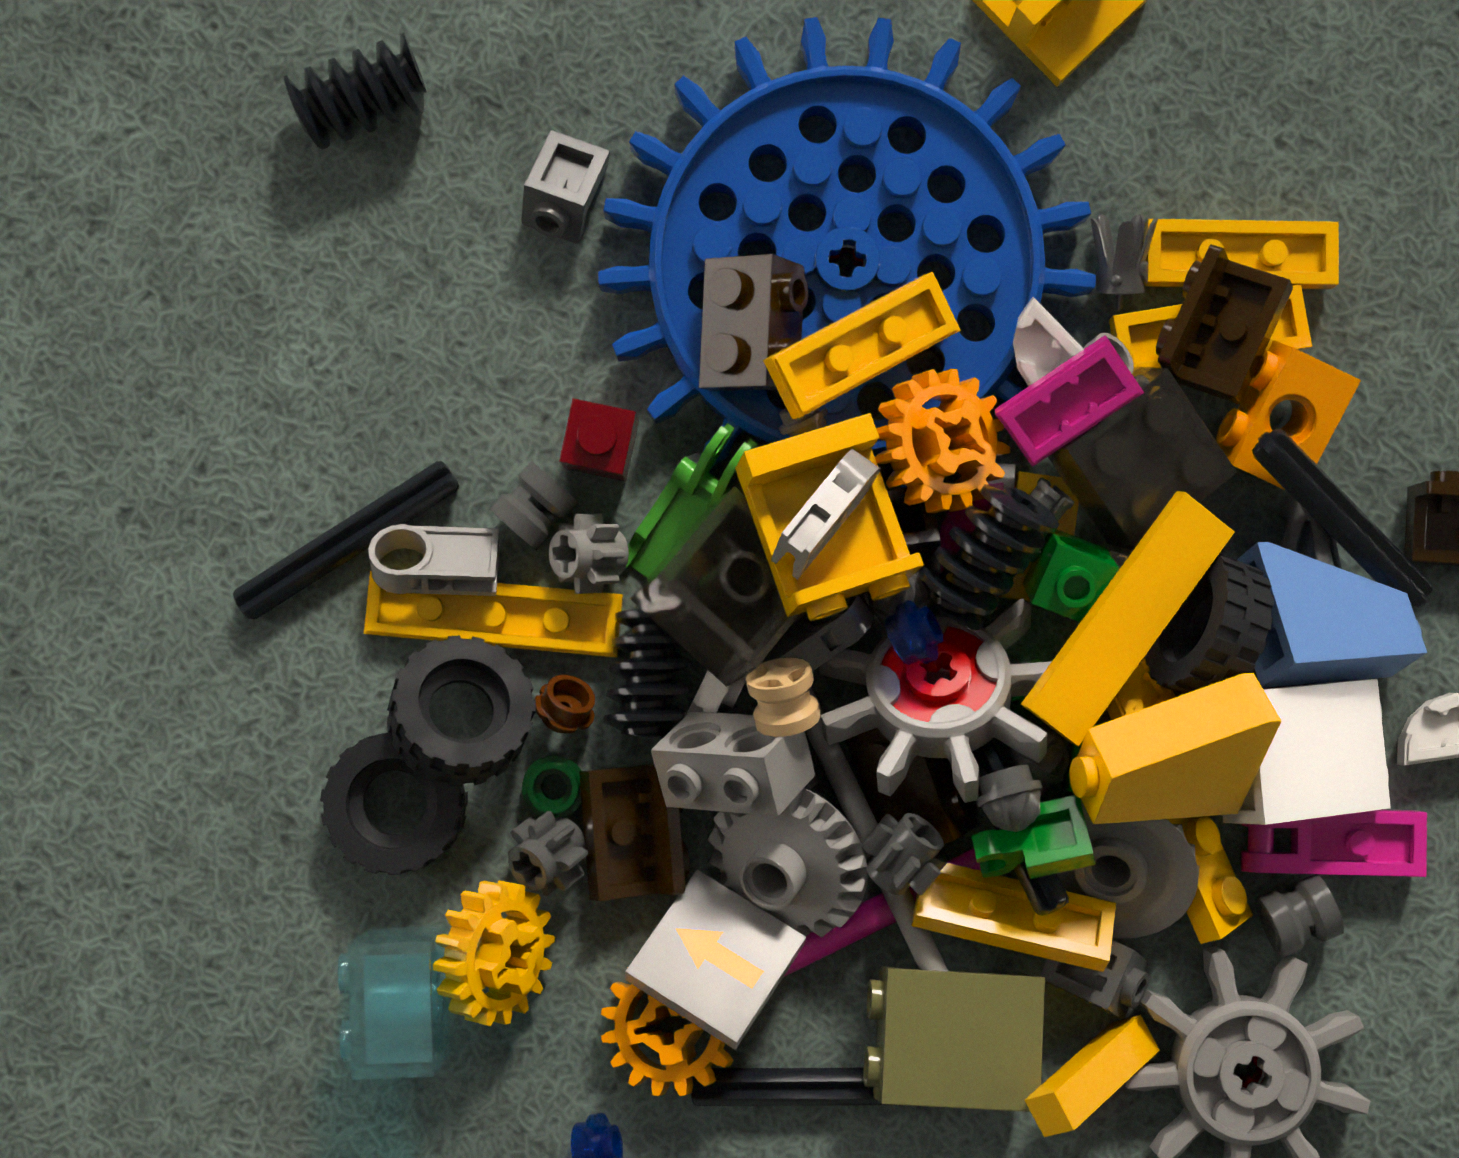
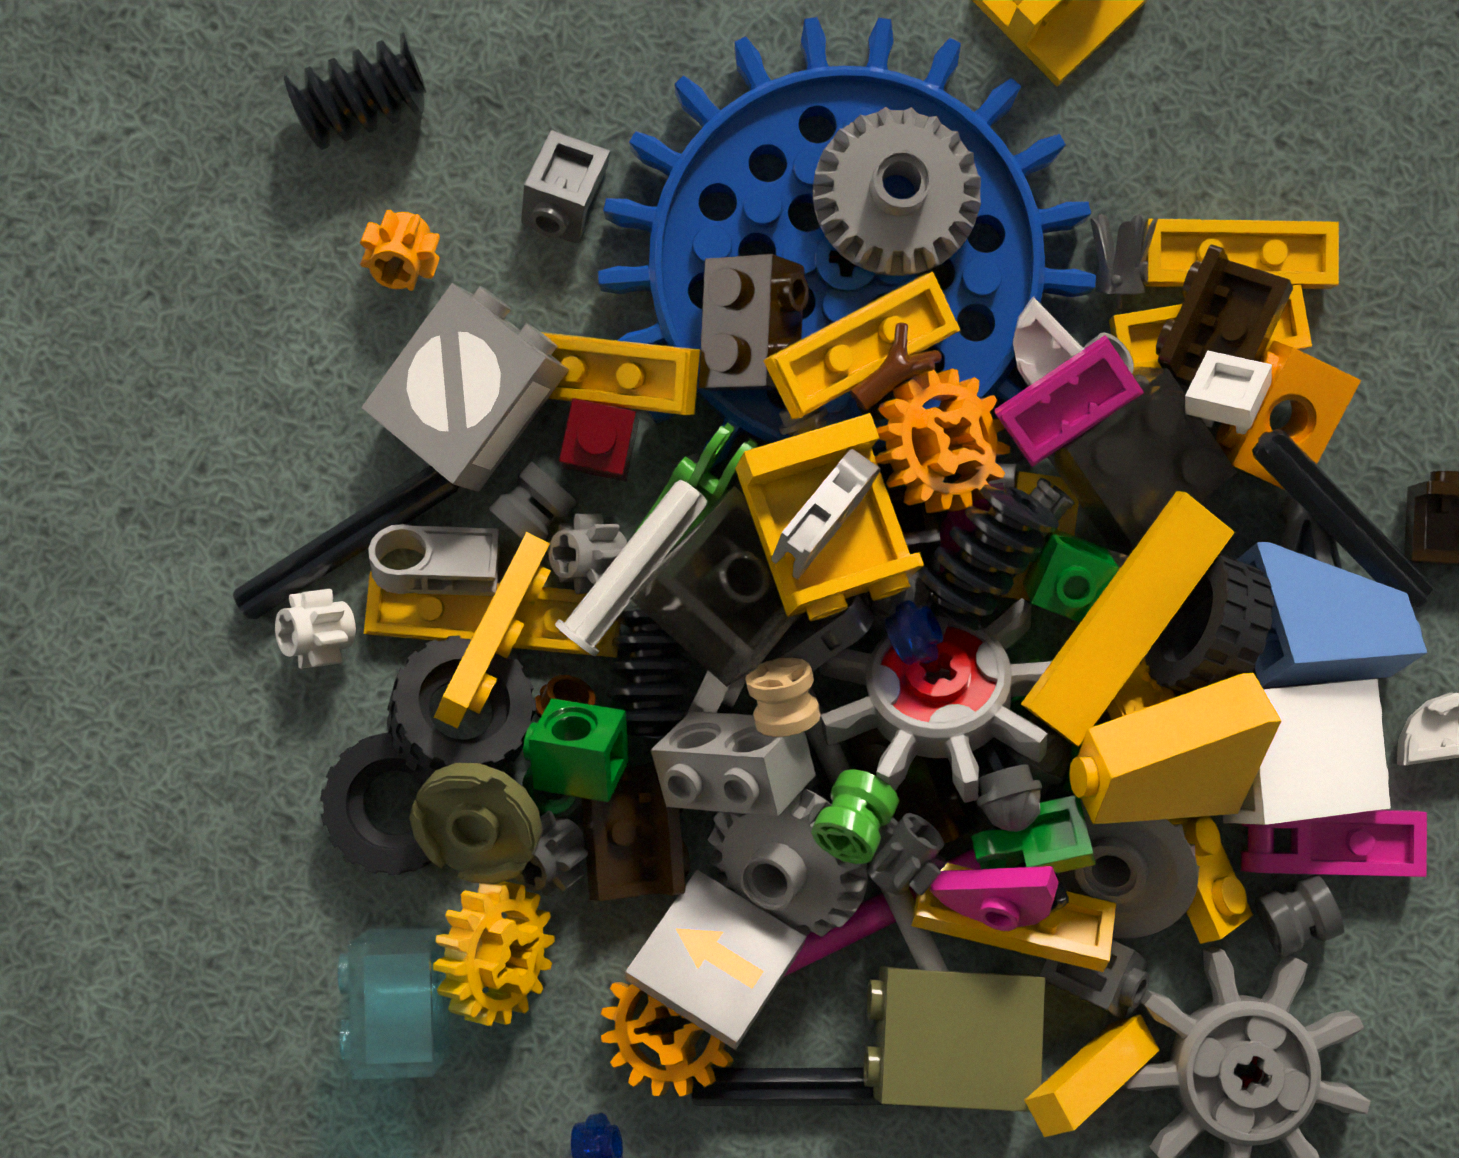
(315, 628): none -> white gear
(400, 250): none -> light orange gear
(466, 386): none -> light grey brick
(476, 822): none -> olive tile
(495, 633): none -> yellow plate
(577, 749): none -> green brick
(627, 374): none -> yellow tile
(633, 566): none -> white axle
(853, 820): none -> bright green wheel
(888, 232): none -> light grey gear
(894, 370): none -> reddish brown bar
(999, 896): none -> dark pink plate
(1228, 390): none -> white tile

